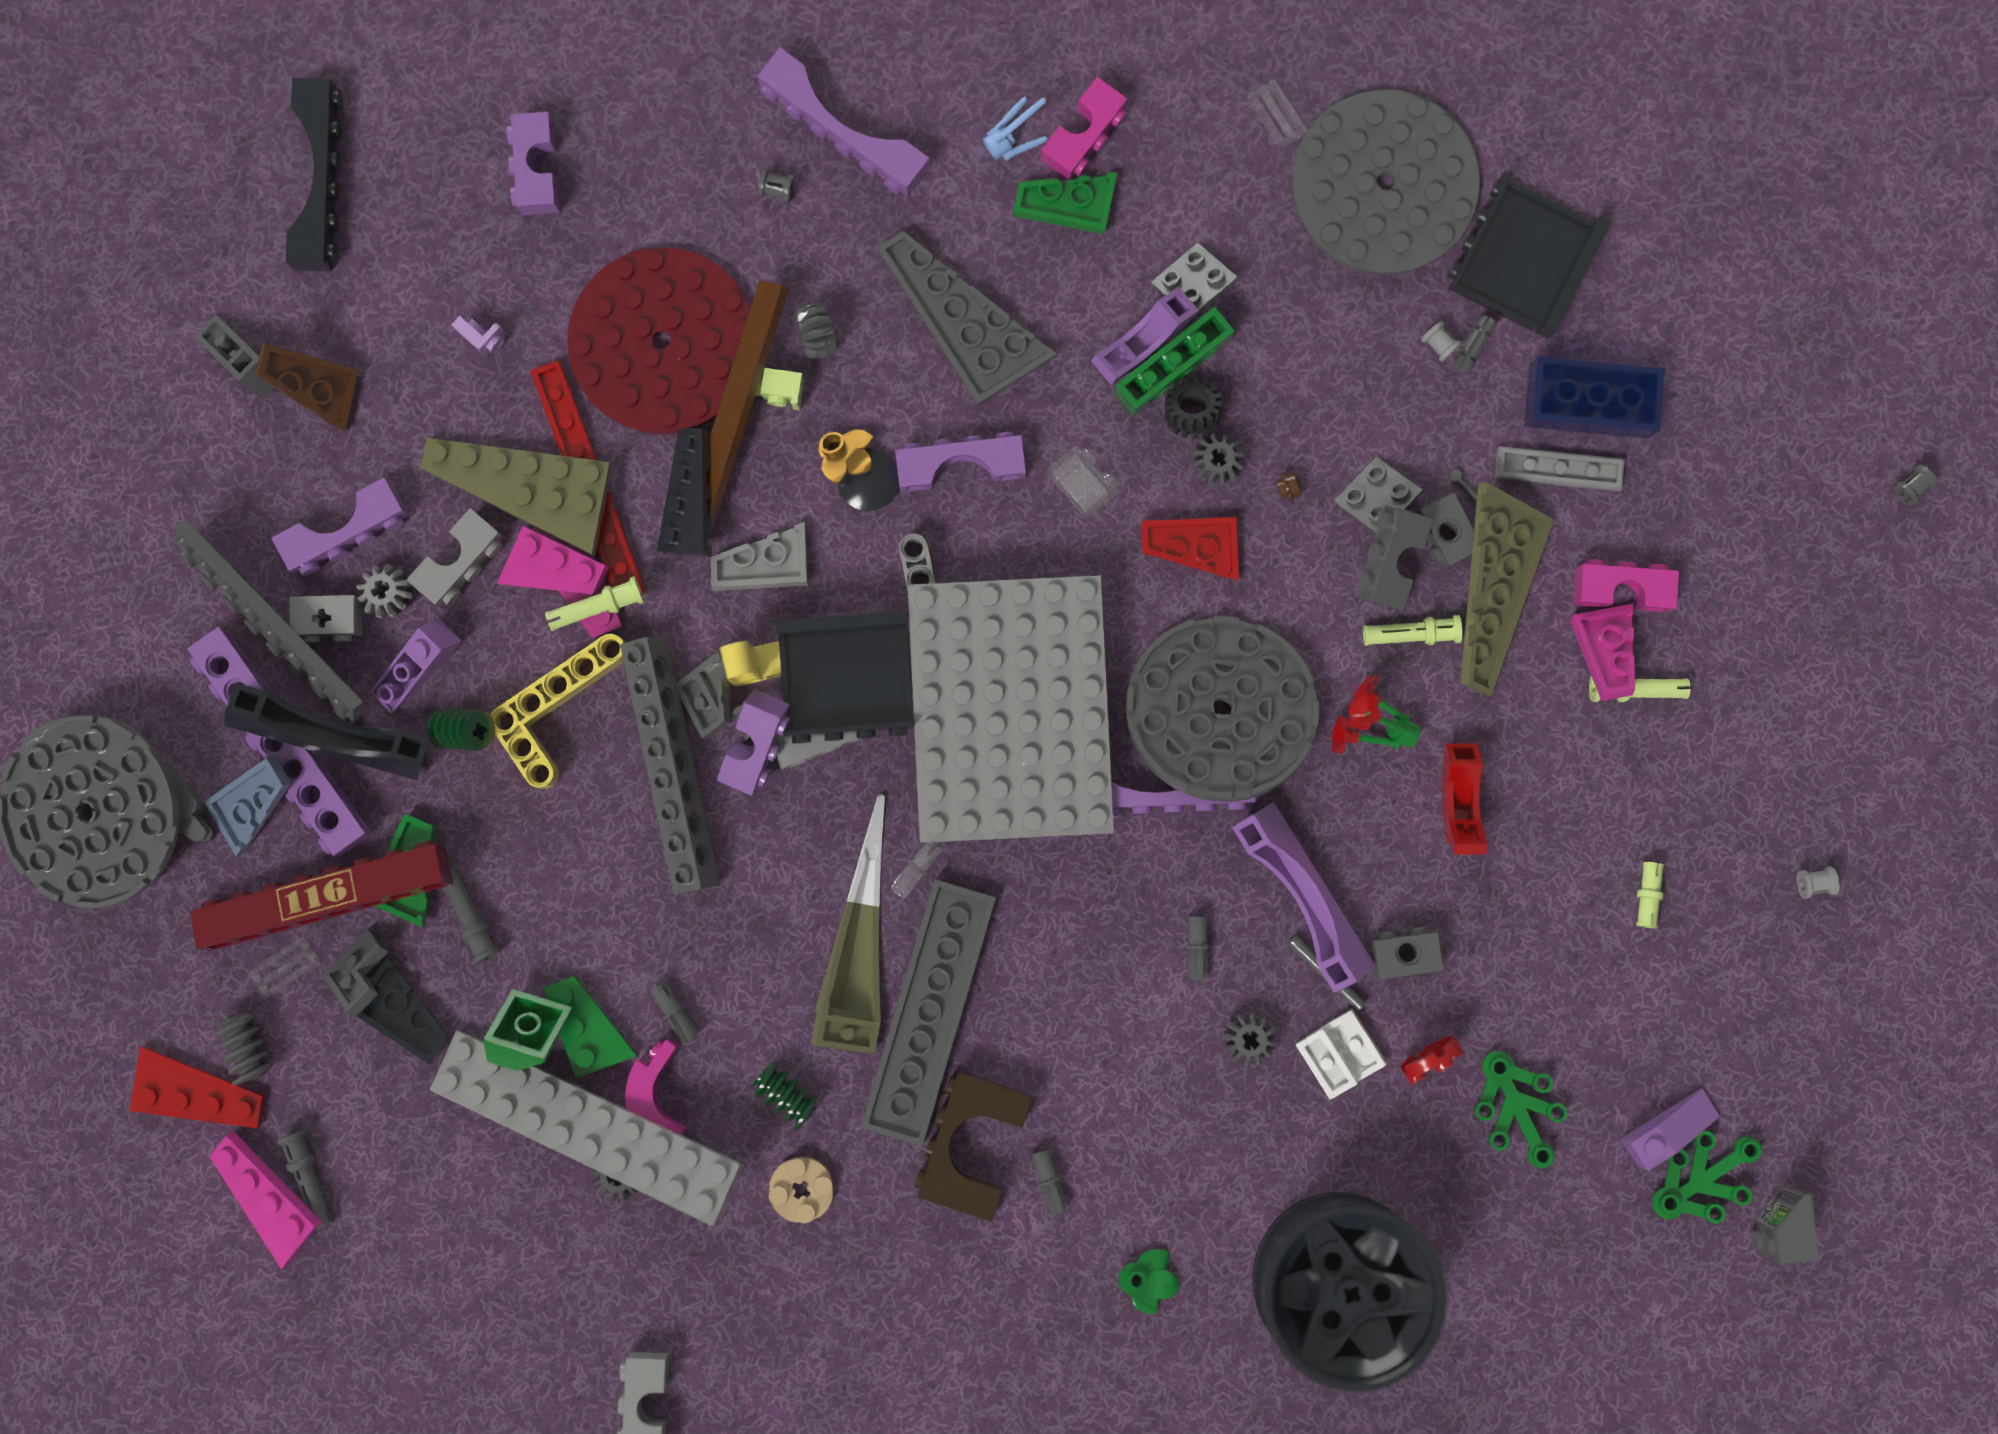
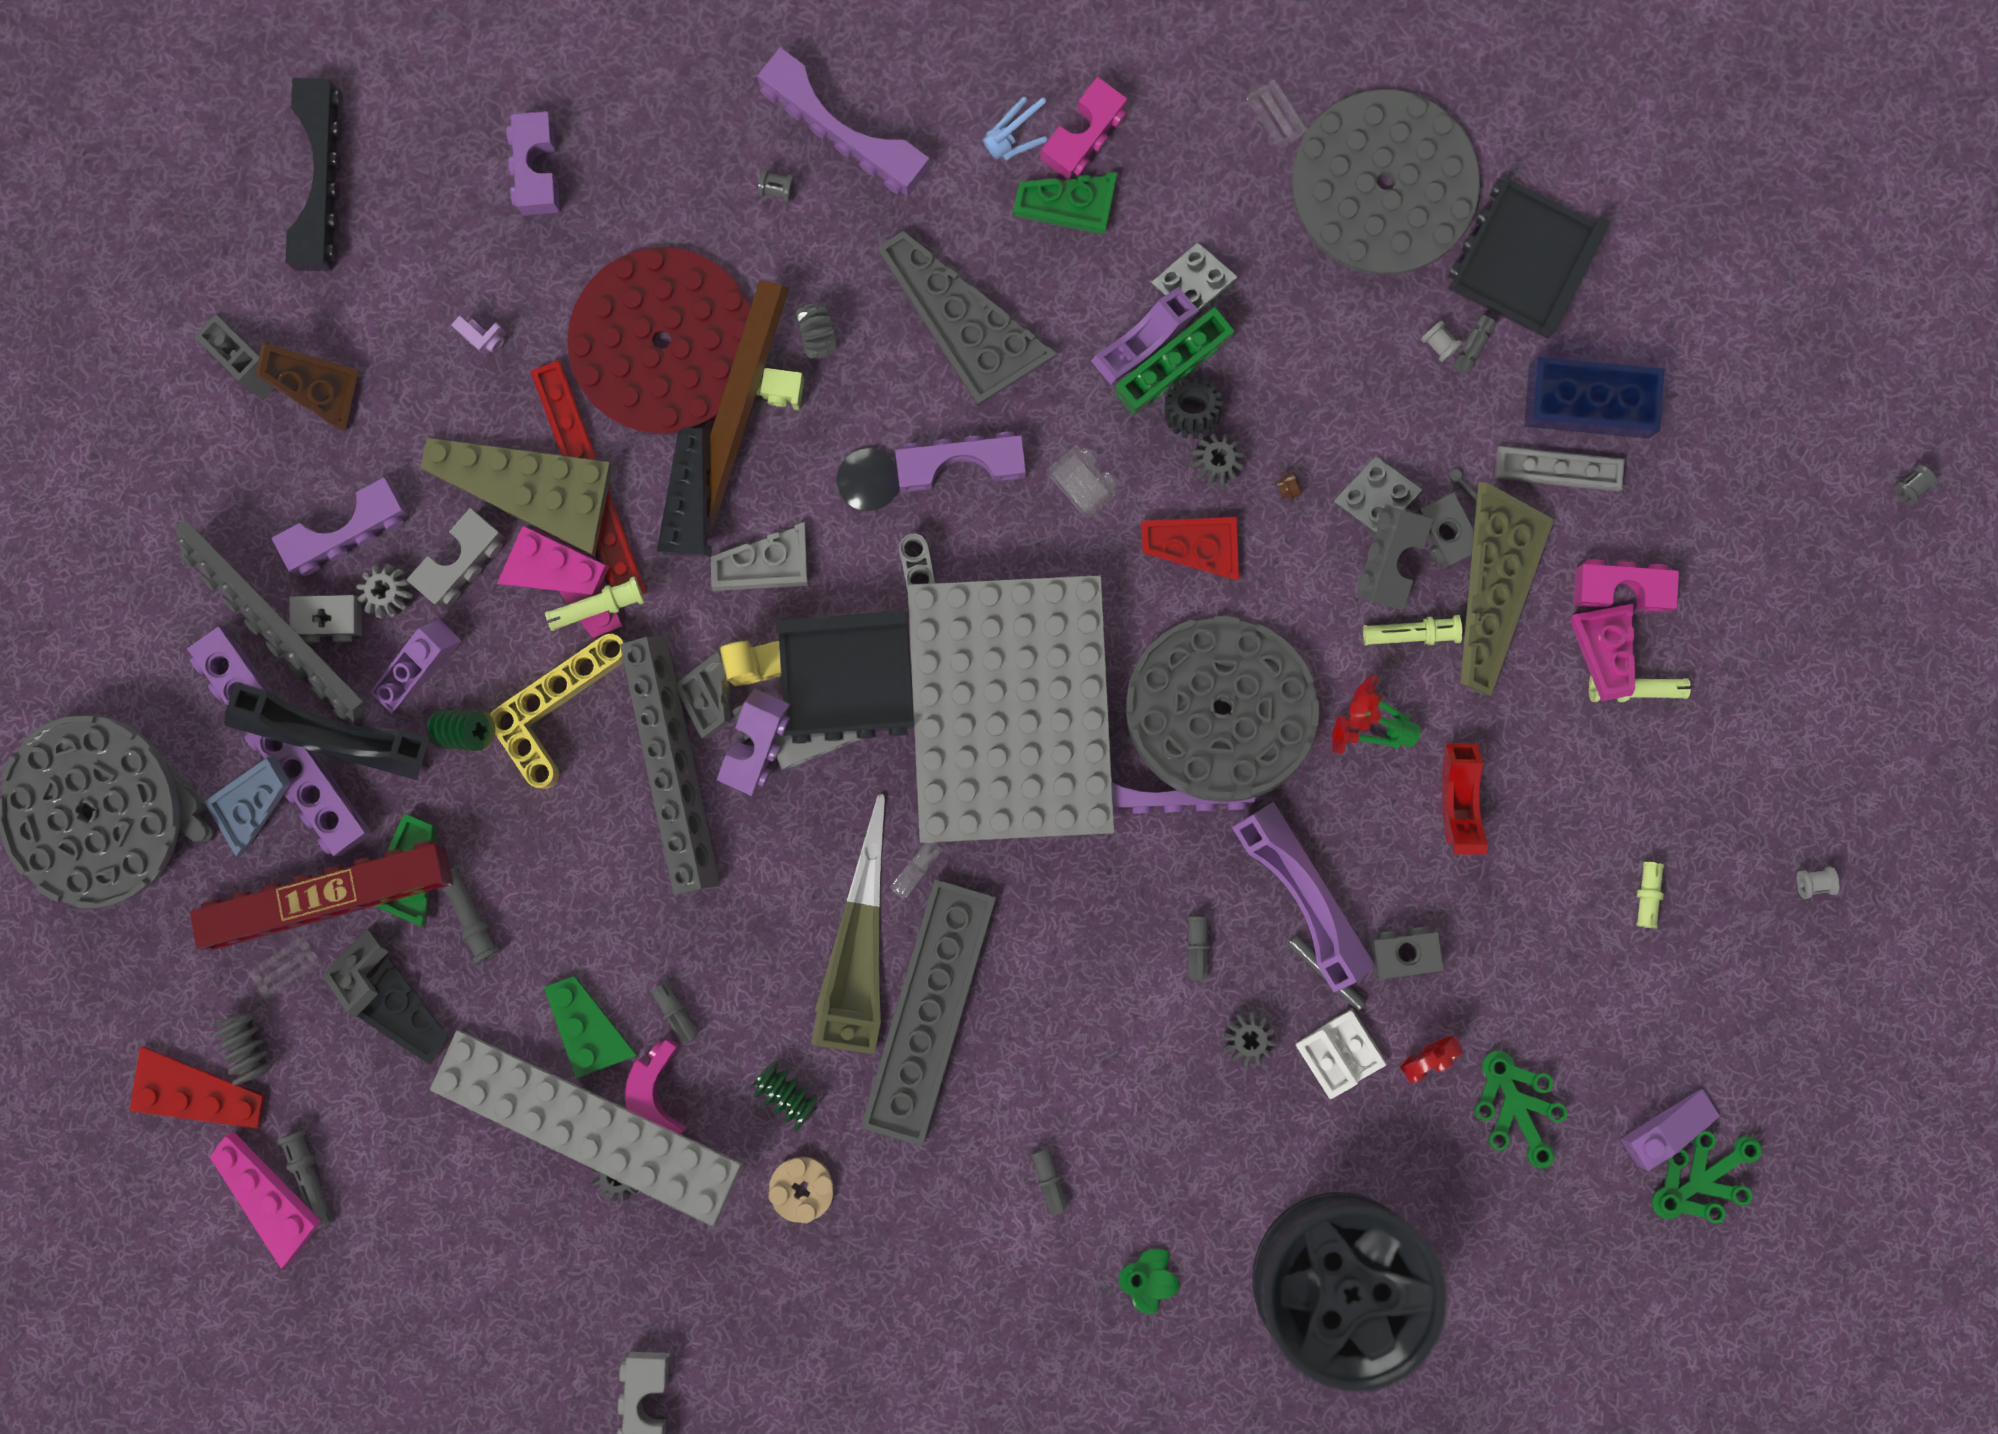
(524, 1031): green slope -> none
(848, 457): pearl gold plate -> none
(943, 1180): dark brown arch -> none
(1787, 1228): dark grey slope -> none

